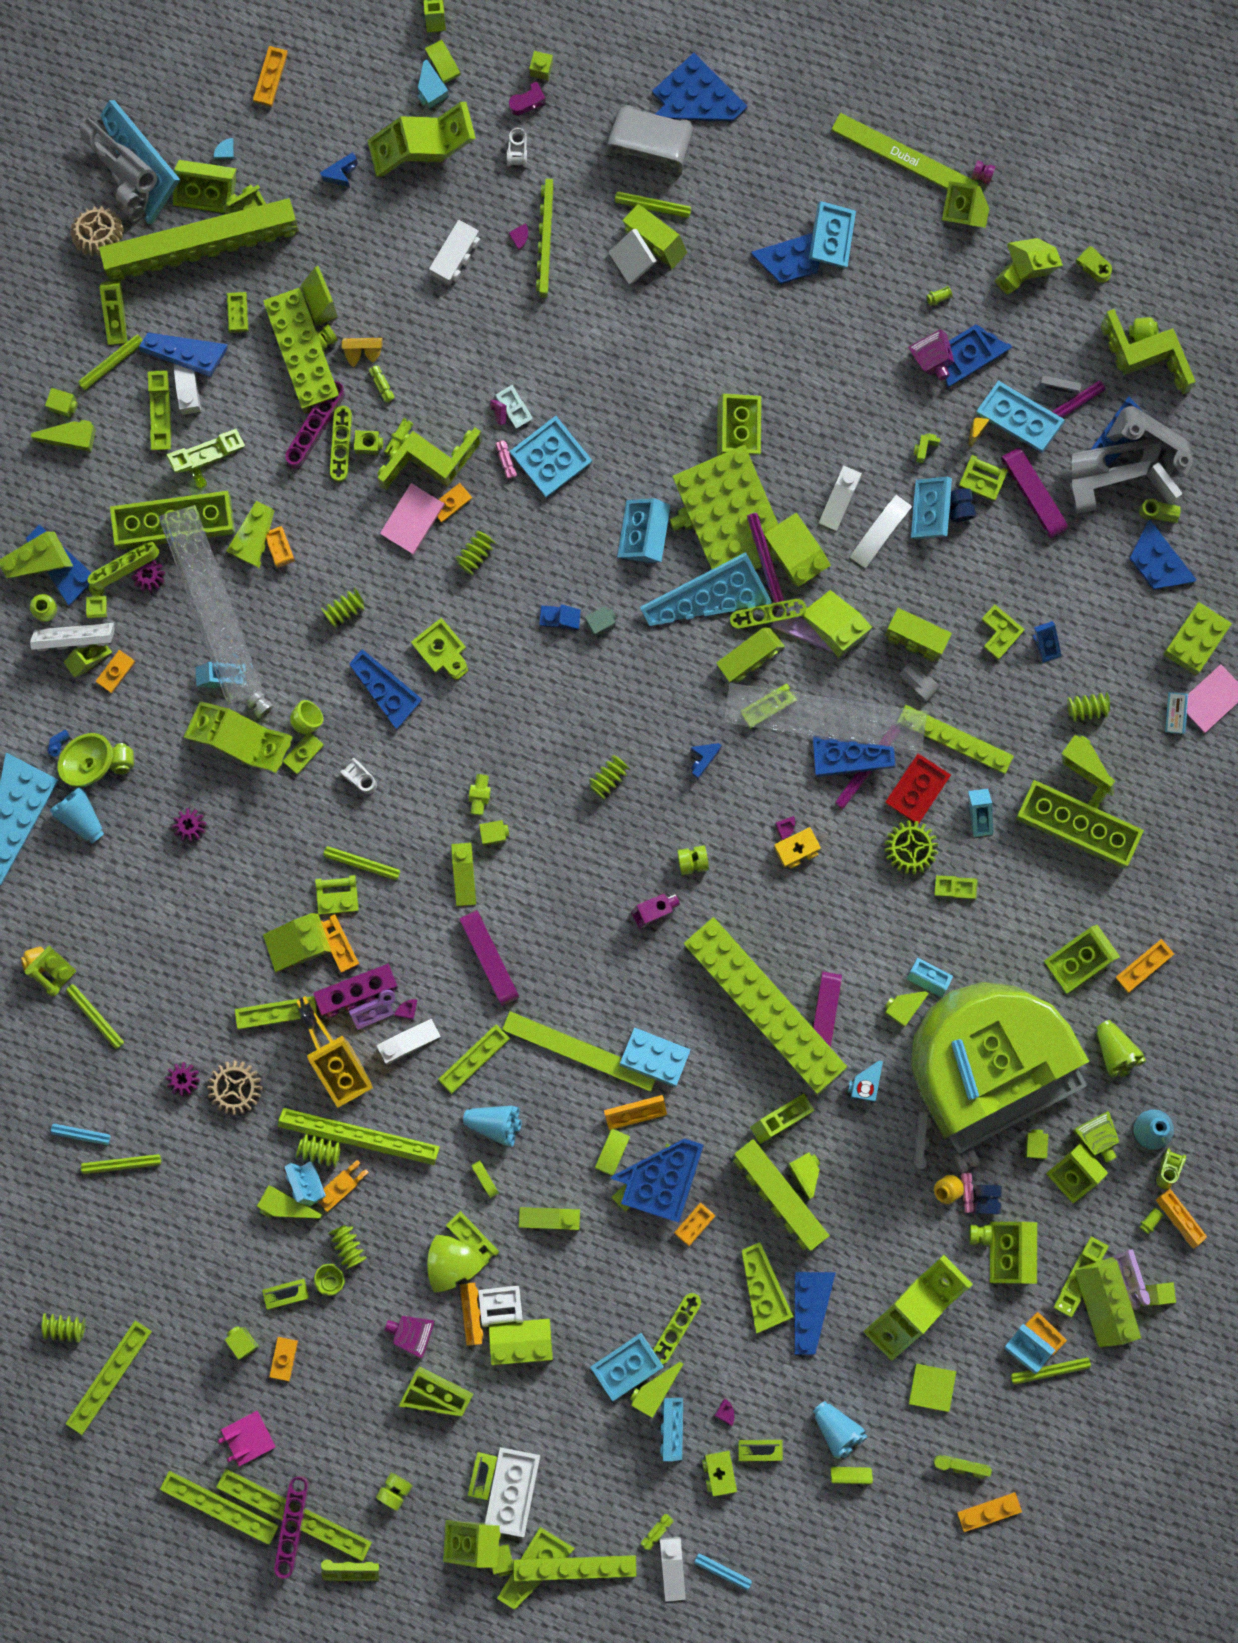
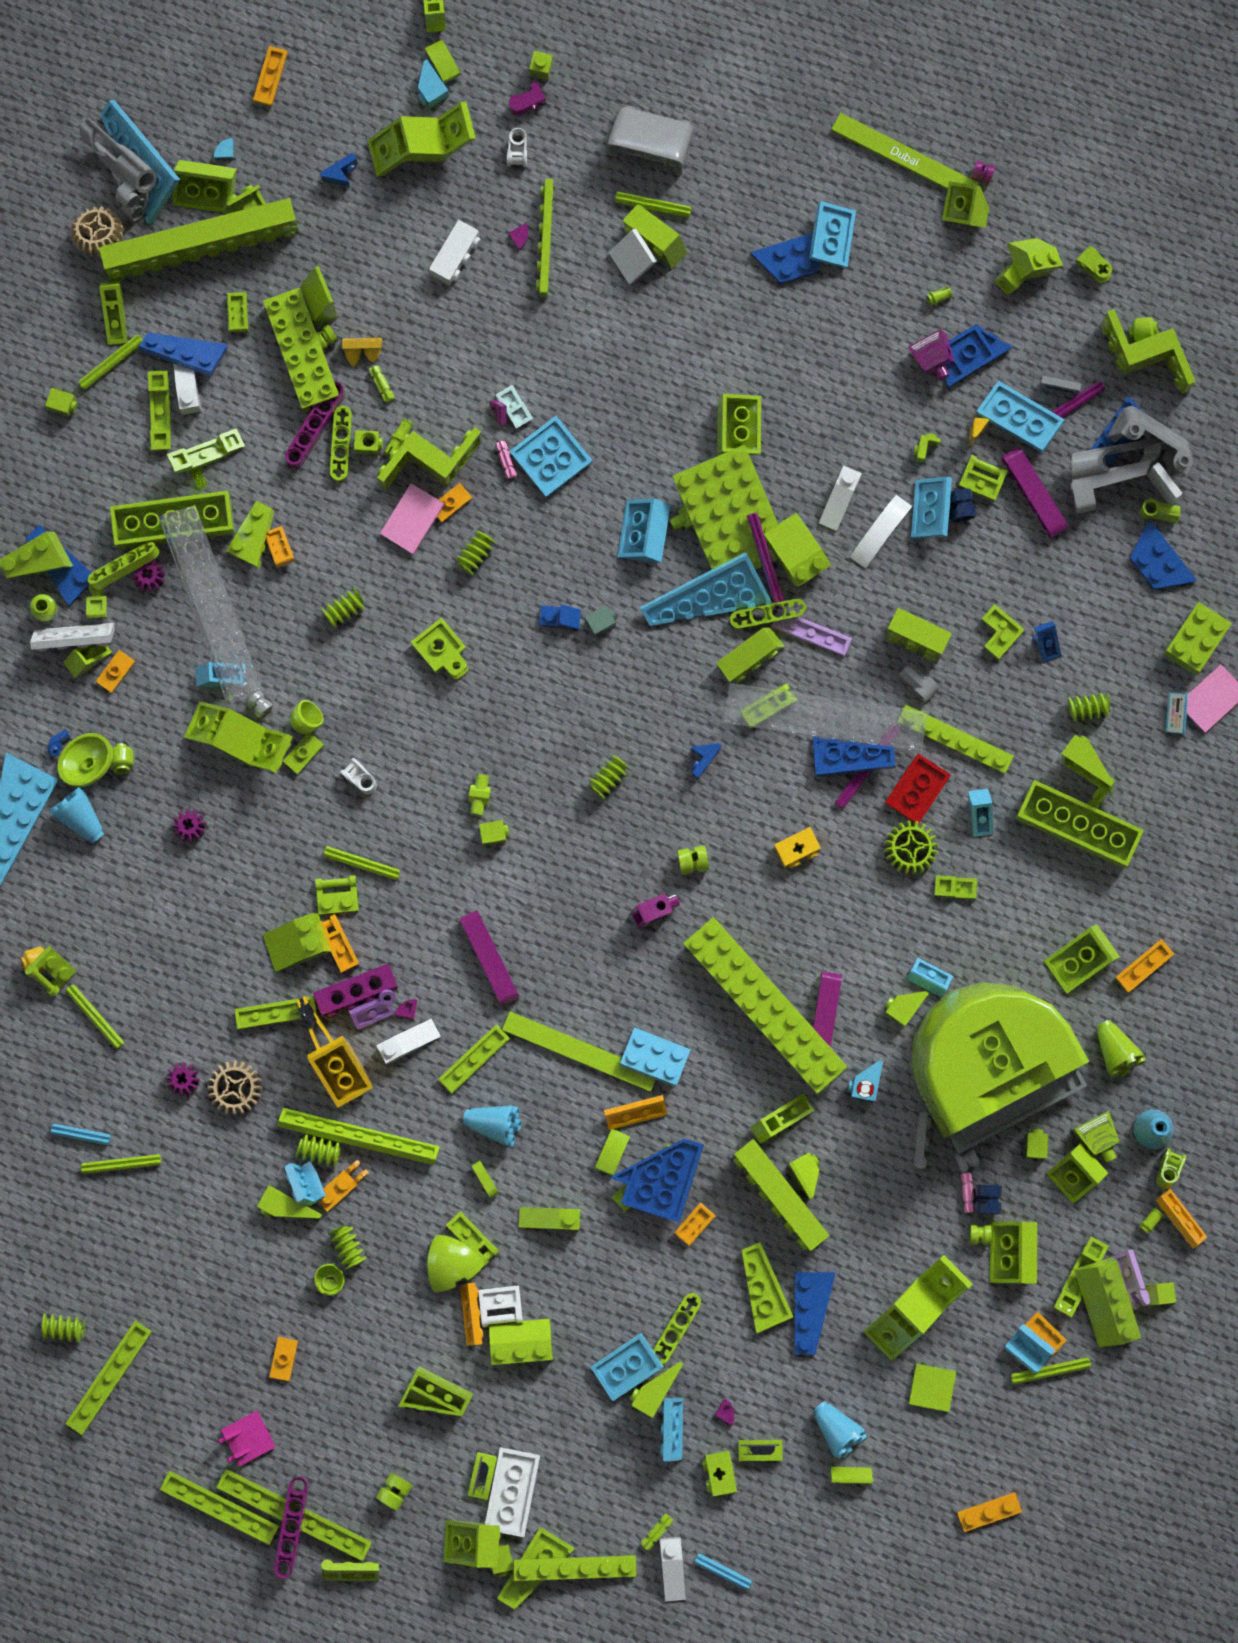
(70, 435): lime slope -> none
(241, 1342): lime brick -> none
(285, 1294): lime slope -> none
(387, 690): blue wing -> none
(411, 1333): magenta torso -> none
(463, 874): lime slope -> none
(697, 94): blue wing -> none
(785, 827): magenta tile -> none
(837, 623): lime slope -> none
(948, 1189): yellow head -> none
(960, 1466): lime hinge -> none
(965, 1069): medium azure axle -> none

